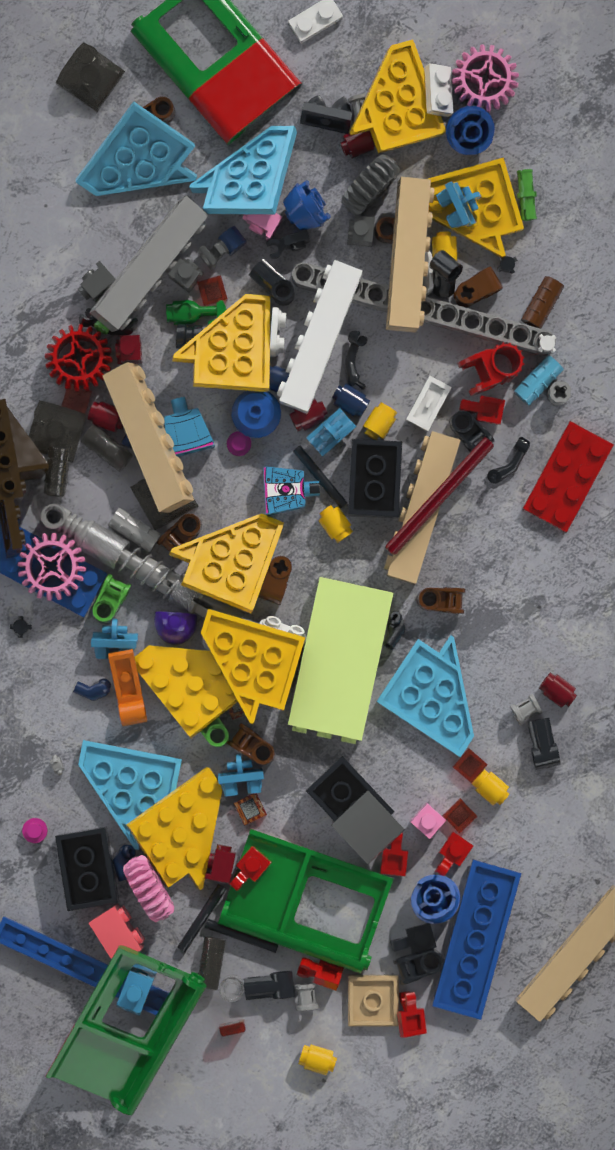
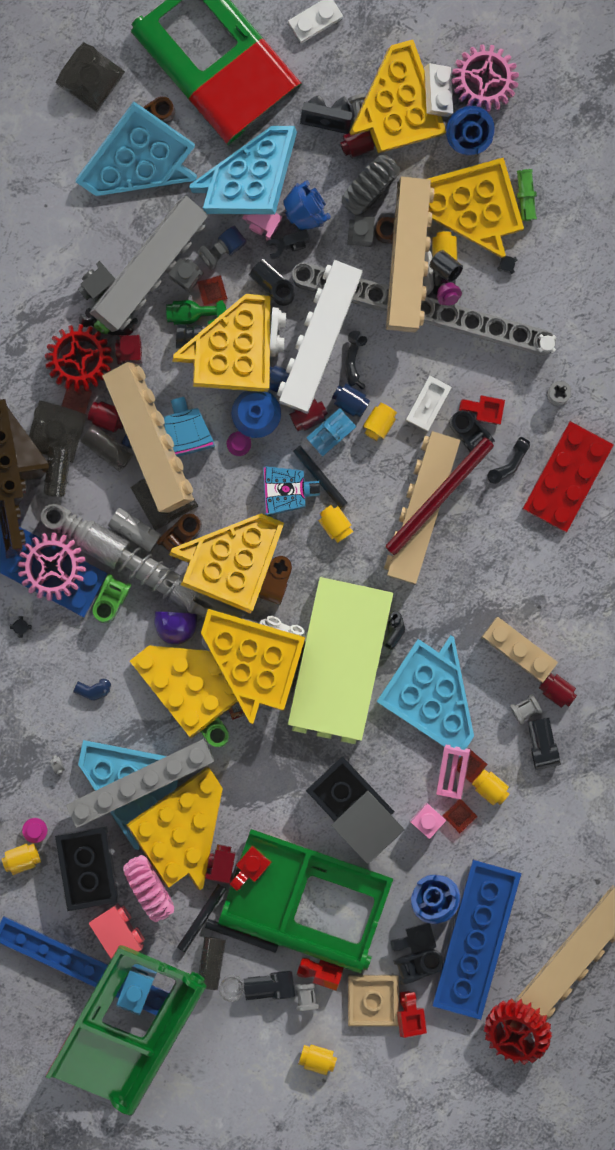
(21, 859): none -> yellow brick
(113, 637): dark azure hips -> none
(122, 857): dark blue arm -> none
(127, 687): orange plate -> none
(140, 783): none -> light grey brick
(230, 779): dark azure hips -> none
(232, 1028): clear red tile -> none
(250, 744): reddish brown piece -> none
(250, 808): tile -> none
(375, 478): black brick -> none
(394, 859): red plate -> none
(443, 600): reddish brown piece -> none
(448, 294): none -> magenta plate
(454, 851): red plate -> none
(457, 752): none -> bright pink tile
(463, 214): dark azure hips -> none
(481, 287): reddish brown piece -> none
(487, 370): red piece -> none
(518, 1024): none -> red gear
(519, 649): none -> tan brick
(538, 380): medium azure axle -> none
(542, 302): reddish brown axle -> none

